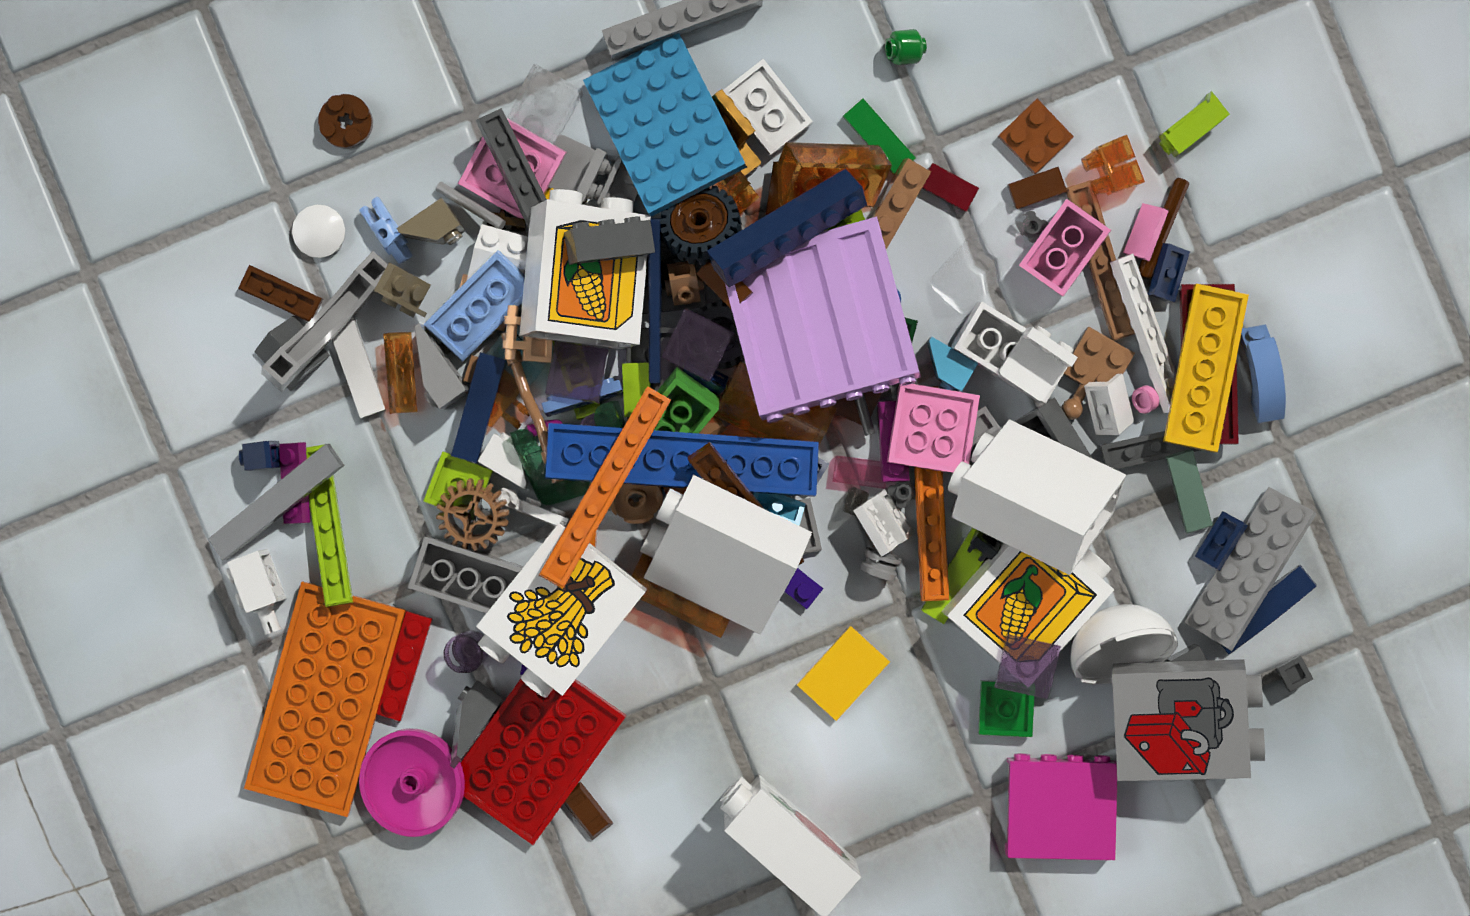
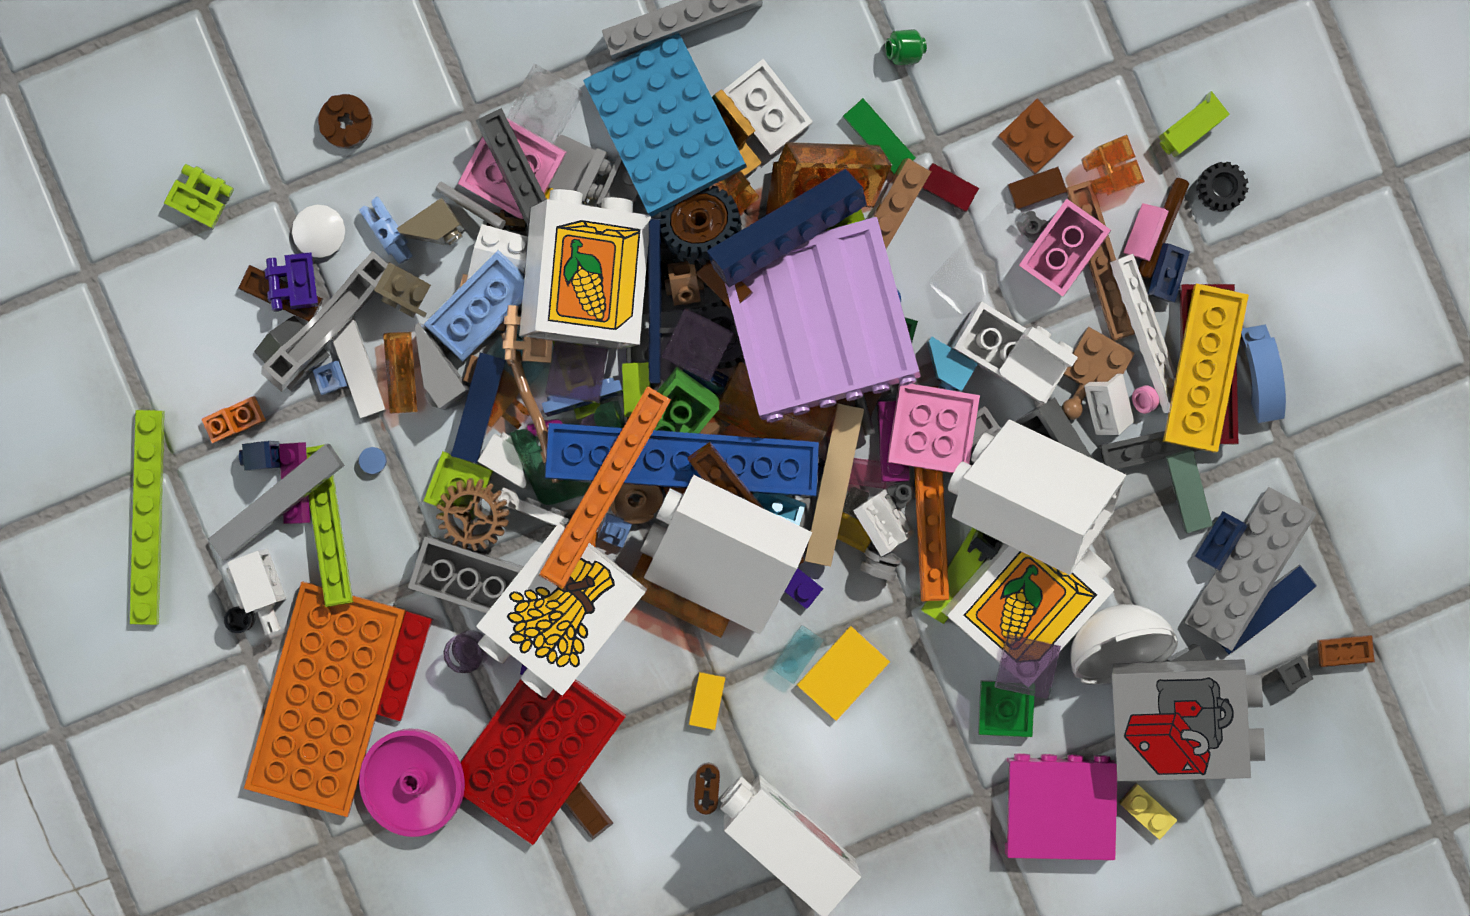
(147, 517): none -> lime plate
(194, 203): none -> lime plate
(233, 419): none -> orange slope
(235, 621): none -> black wheel
(300, 280): none -> dark purple plate
(329, 378): none -> medium blue tile
(372, 460): none -> medium blue tile
(471, 716): dark grey slope -> none
(609, 240): dark grey brick -> none
(615, 530): none -> medium blue tile
(707, 700): none -> yellow tile
(713, 788): none -> reddish brown beam
(797, 654): none -> clear light blue plate
(834, 484): none -> tan tile
(853, 533): none -> yellow tile
(1147, 811): none -> light yellow plate
(1238, 186): none -> black tyre
(1345, 650): none -> dark orange plate

